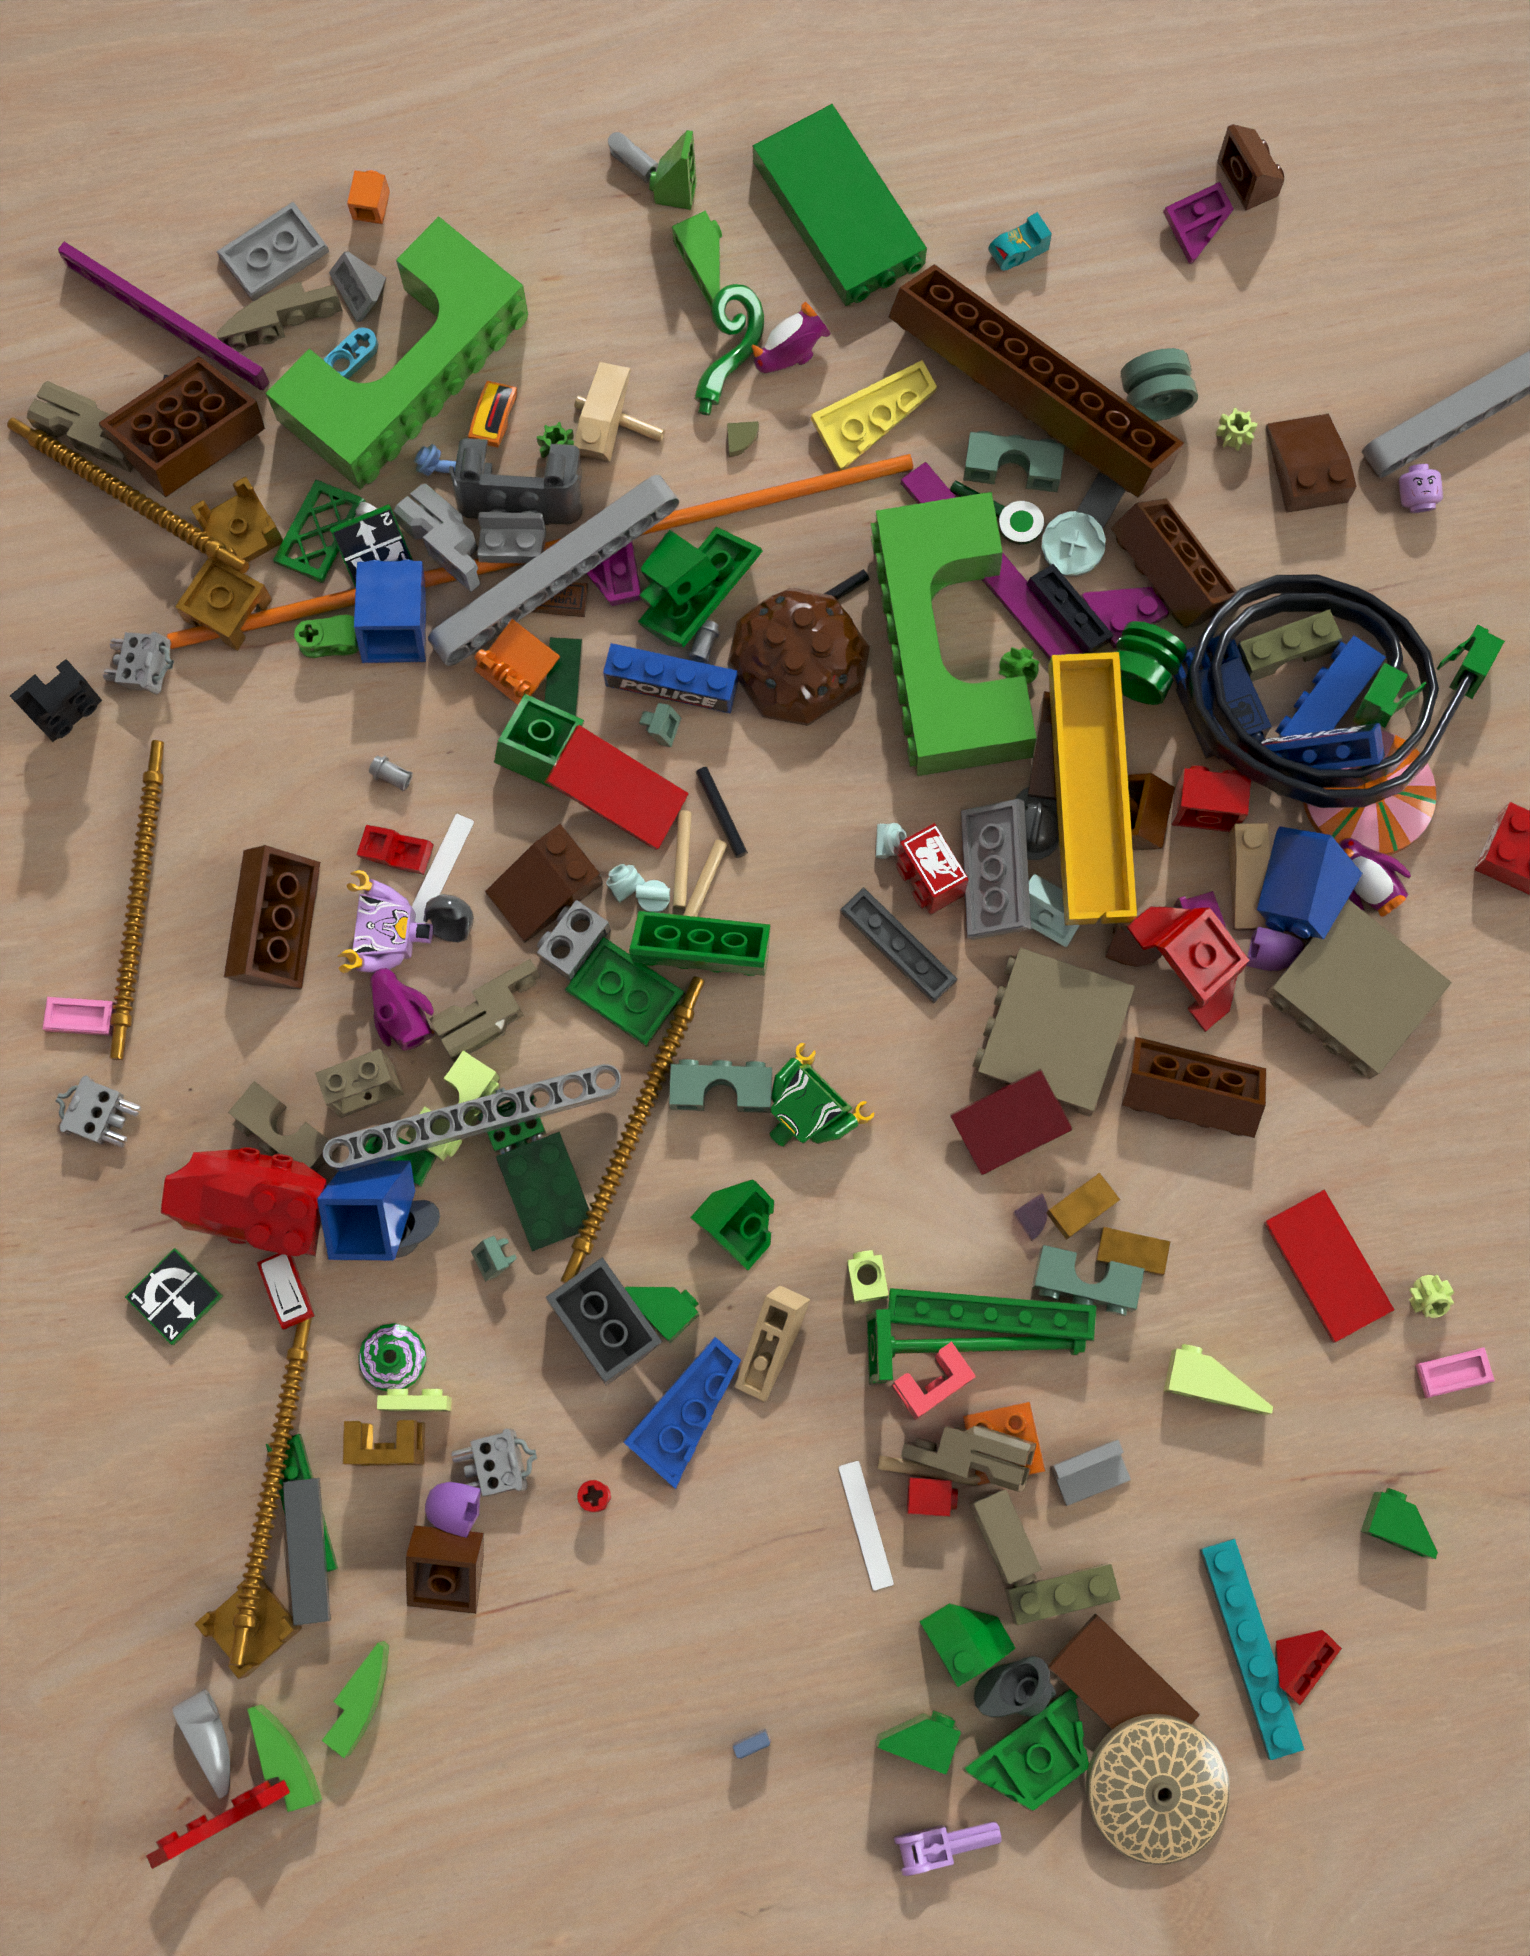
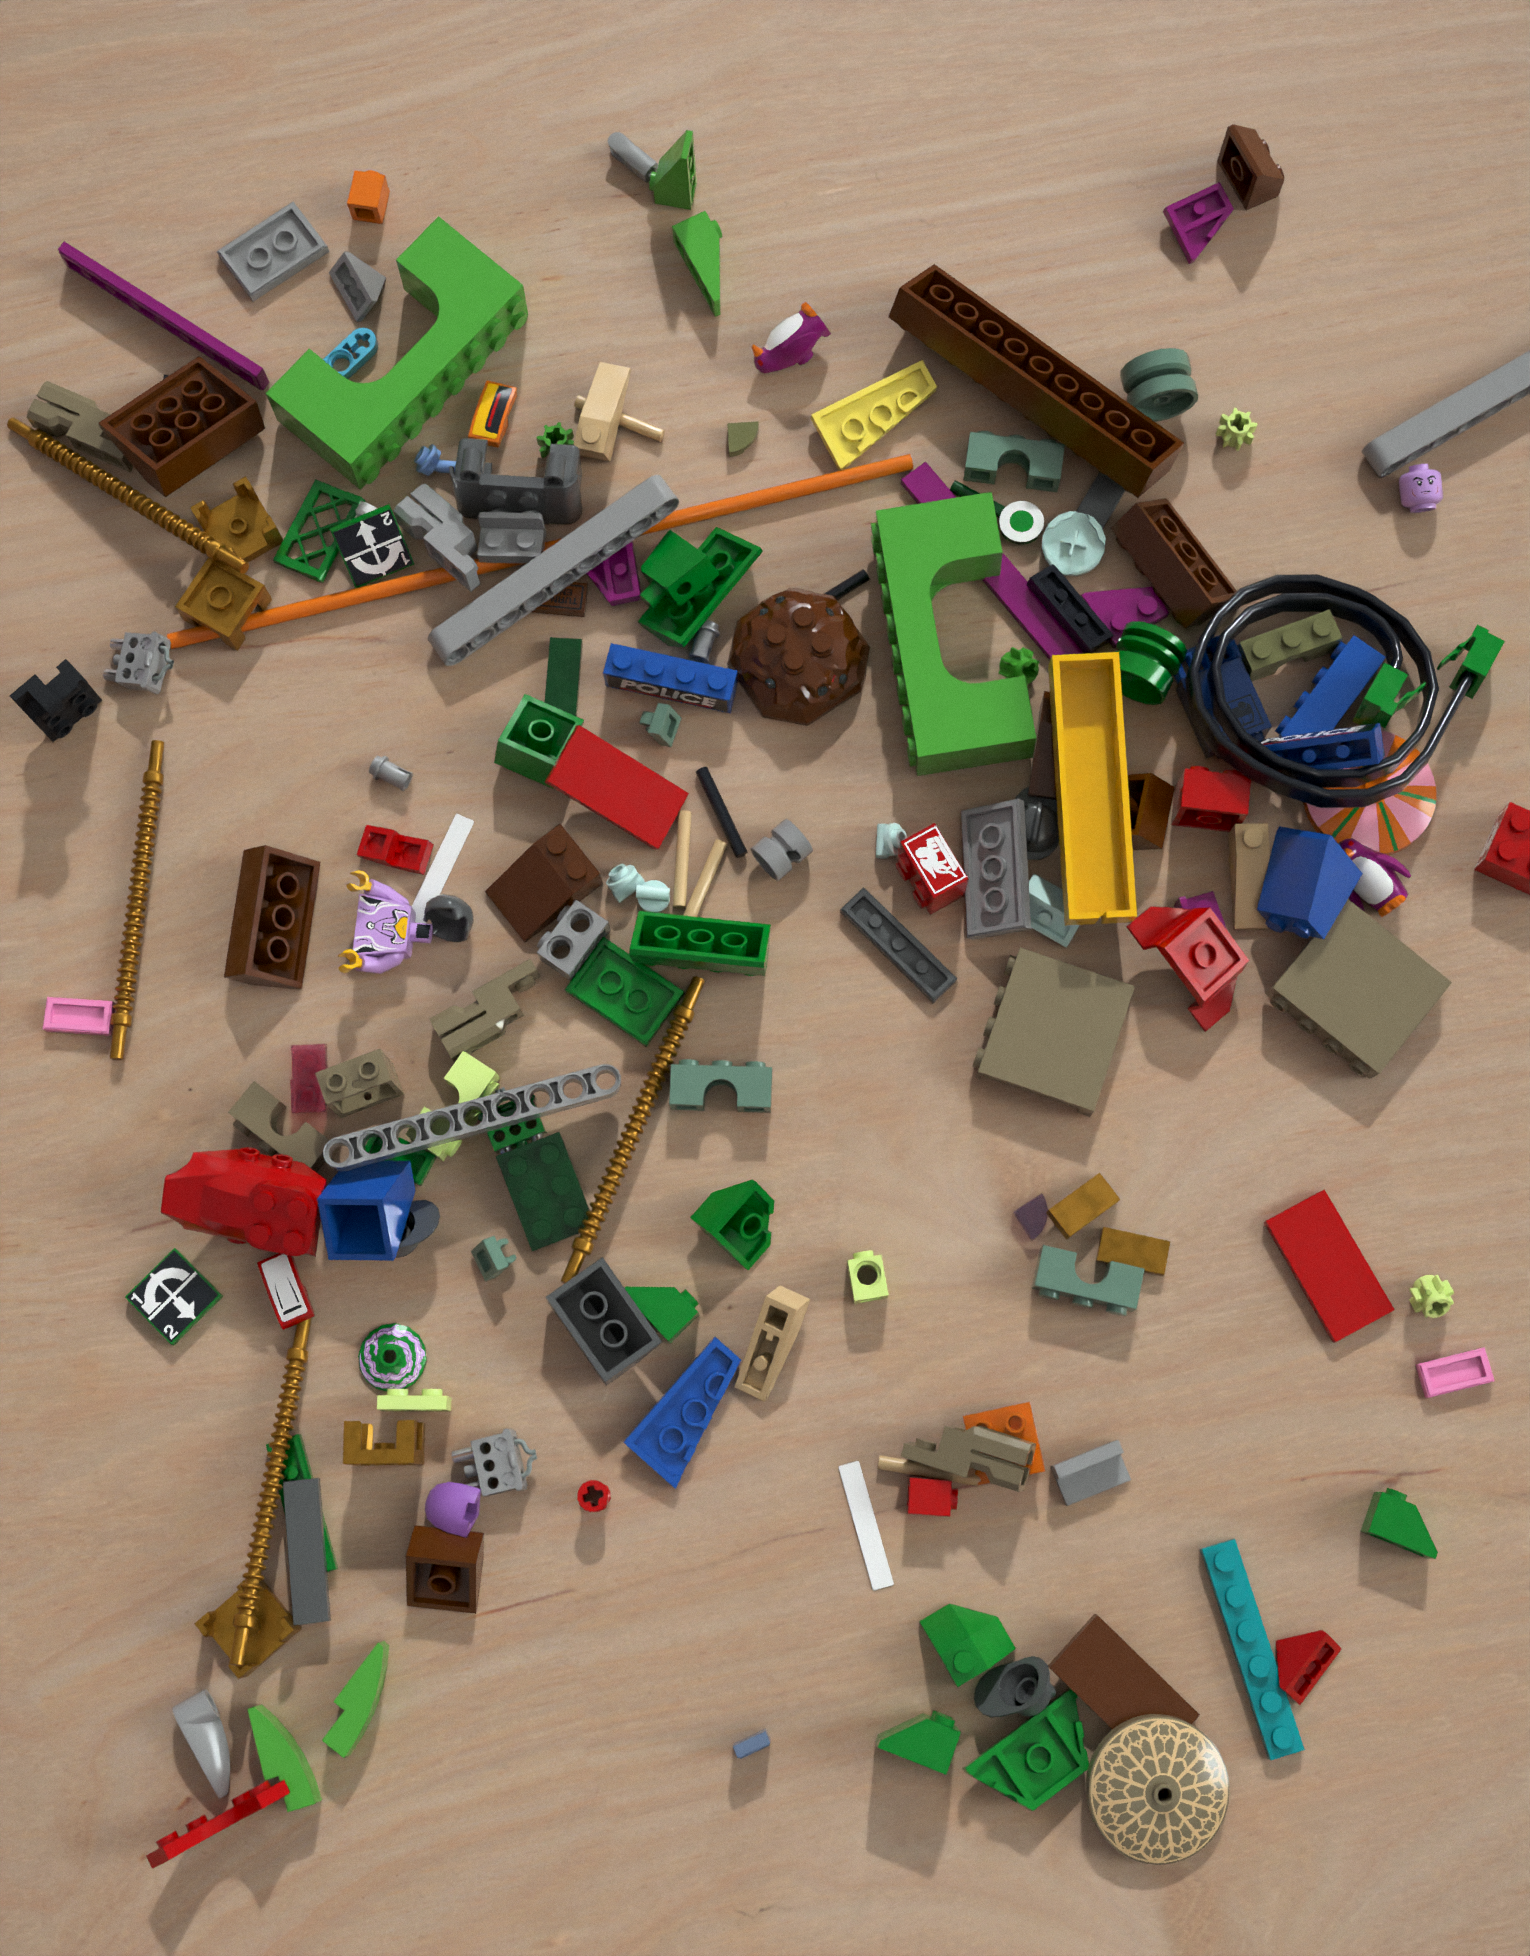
(83, 1110): light grey piece -> none
(265, 317): dark tan slope -> none
(304, 1086): none -> clear pink slope
(330, 638): bright green piece -> none
(390, 611): blue slope -> none
(399, 1011): magenta animal -> none
(516, 662): orange hinge -> none
(713, 378): green plant -> none
(781, 849): none -> light grey wheel
(809, 1105): green torso -> none
(839, 205): green brick -> none
(883, 1346): green tile -> none
(935, 1846): lavender connector -> none
(958, 1375): coral panel -> none
(992, 1314): green tile -> none
(1006, 1538): dark tan window -> none
(1011, 1121): dark red tile -> none
(1021, 243): teal leg -> none
(1062, 1594): olive arch -> none
(1126, 949): reddish brown brick -> none
(1195, 1087): reddish brown slope -> none
(1207, 1380): yellowish green slope -> none
(1272, 949): medium lavender brick -> none
(1311, 463): reddish brown slope -> none

